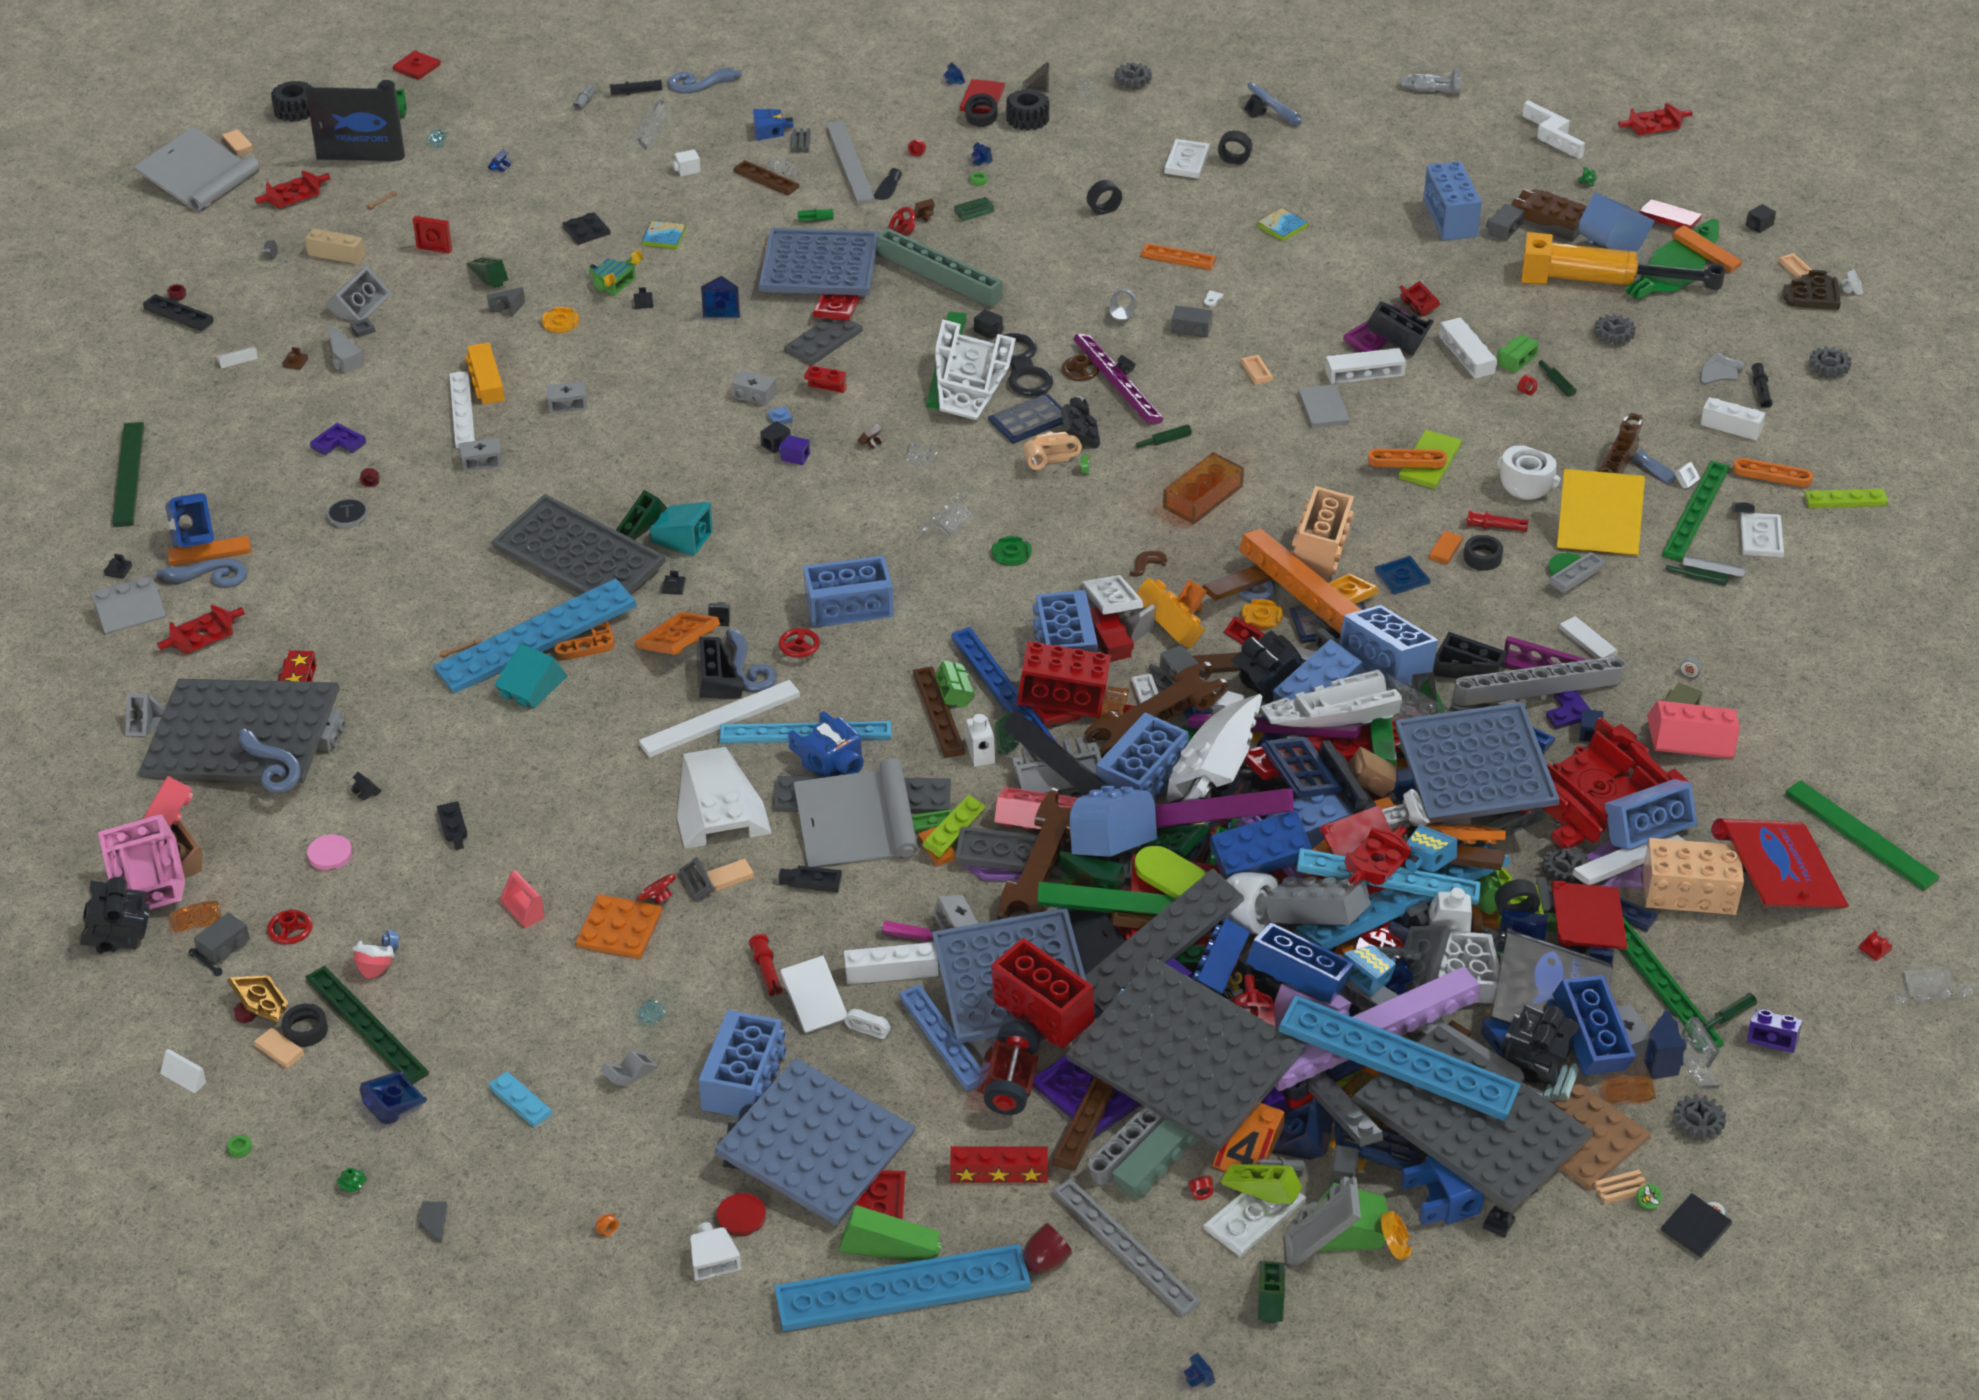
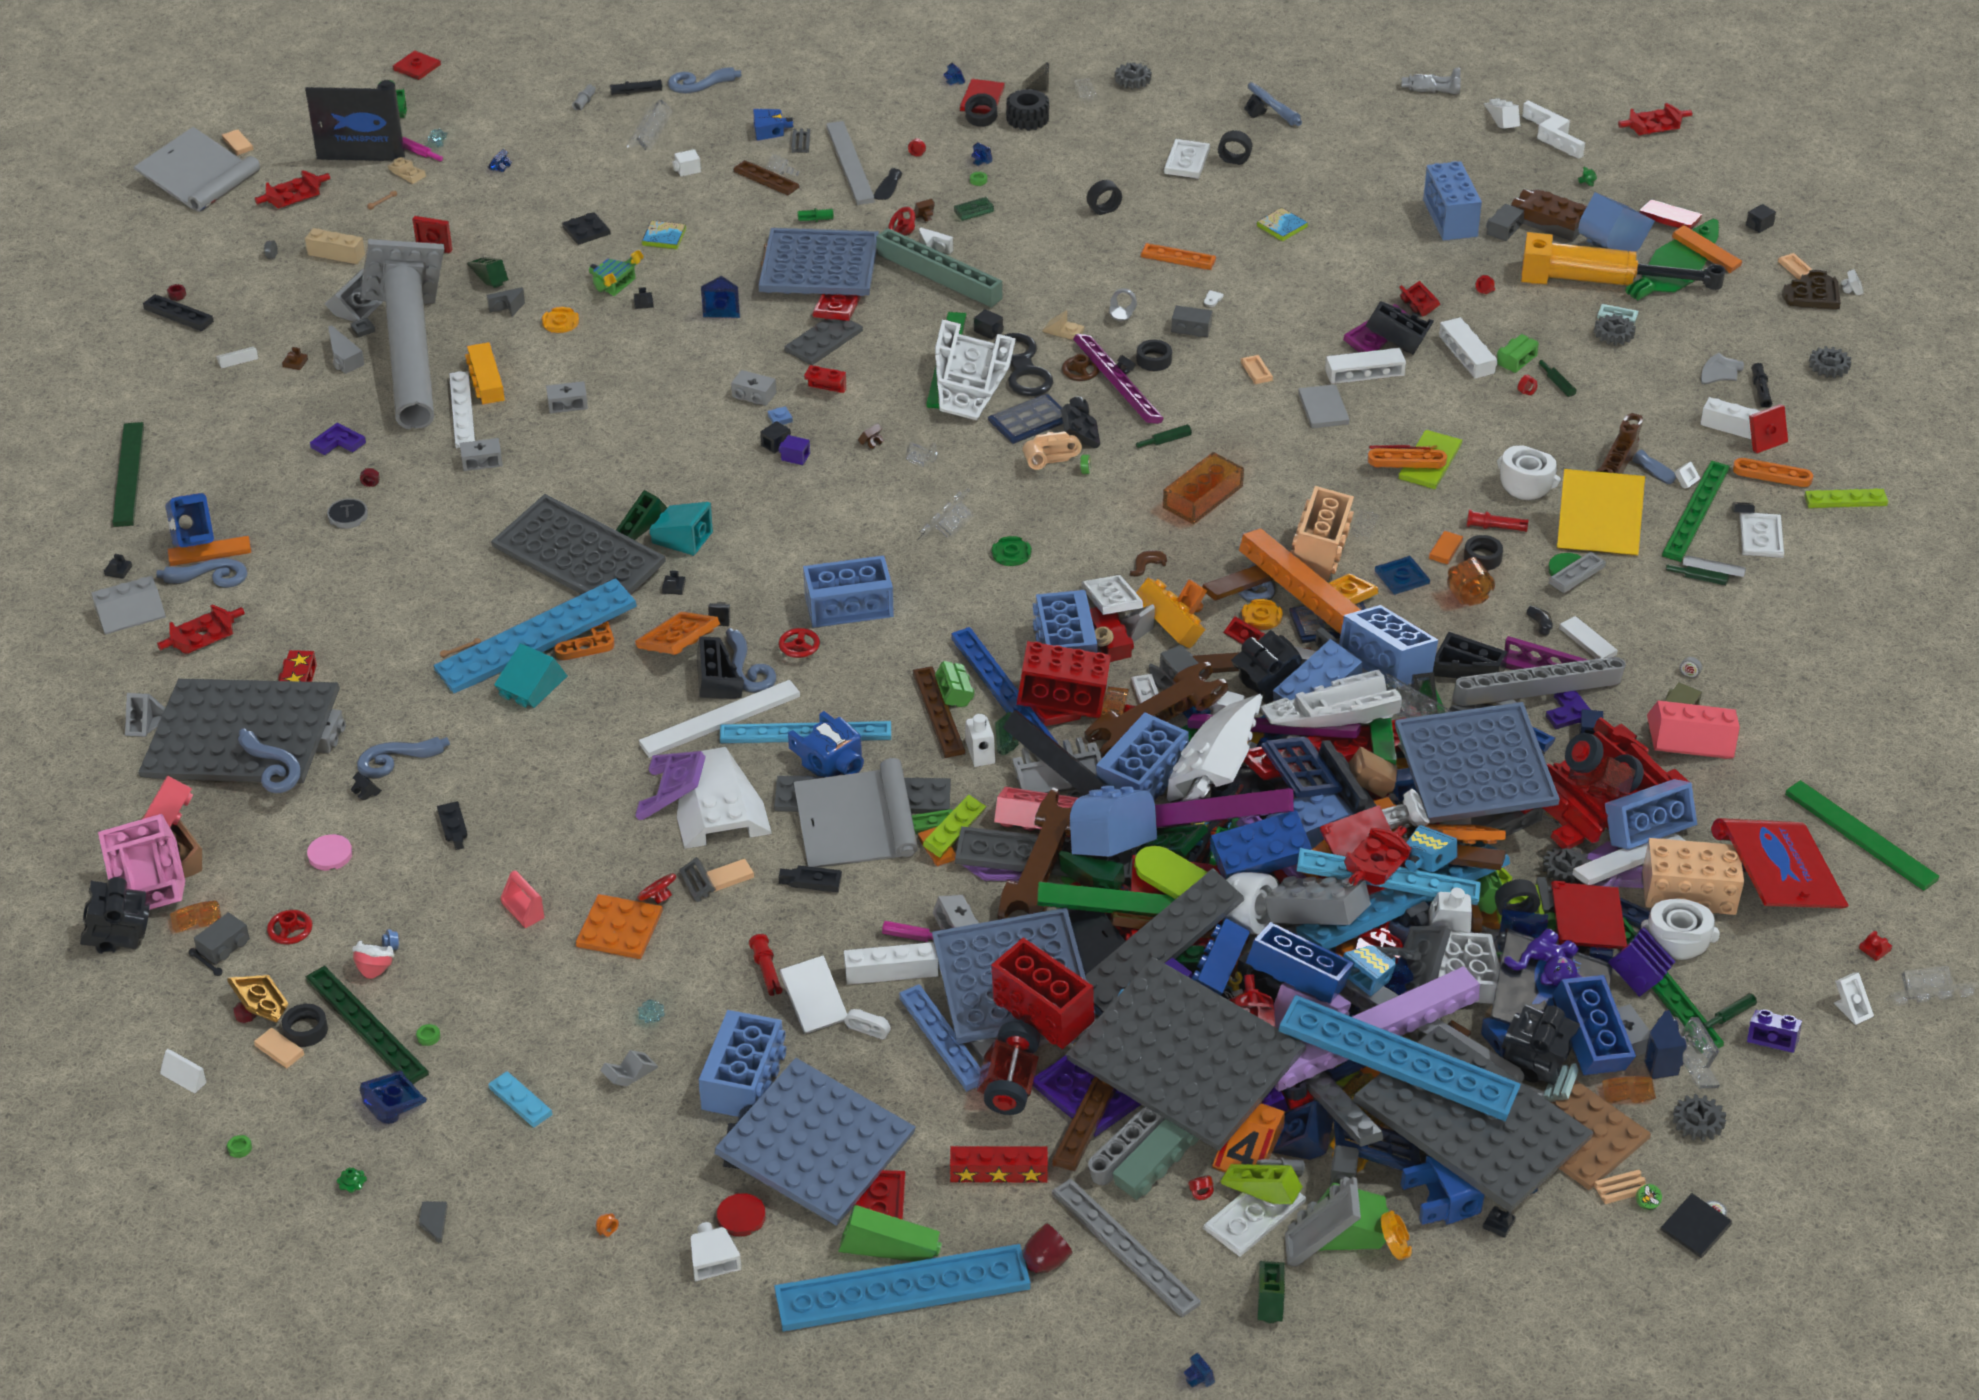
(290, 101): black tyre -> none
(405, 170): none -> tan slope
(405, 278): none -> light grey piece
(420, 149): none -> dark pink axle
(422, 749): none -> sand blue plant
(428, 1034): none -> bright green tile
(679, 777): none -> medium lavender wing
(936, 240): none -> white slope
(1060, 327): none -> tan slope
(1103, 636): none -> tan plate
(1150, 363): none -> black tyre
(1401, 447): none -> red piece
(1470, 582): none -> clear orange brick
(1485, 284): none -> red tile
(1504, 113): none -> white slope
(1542, 617): none -> black arm
(1558, 958): none -> dark purple animal
(1601, 772): none -> brick
(1617, 311): none -> light aqua tile
(1642, 962): none -> dark purple plate
(1681, 927): none -> white piece
(1768, 428): none -> red plate
(1854, 999): none -> white slope

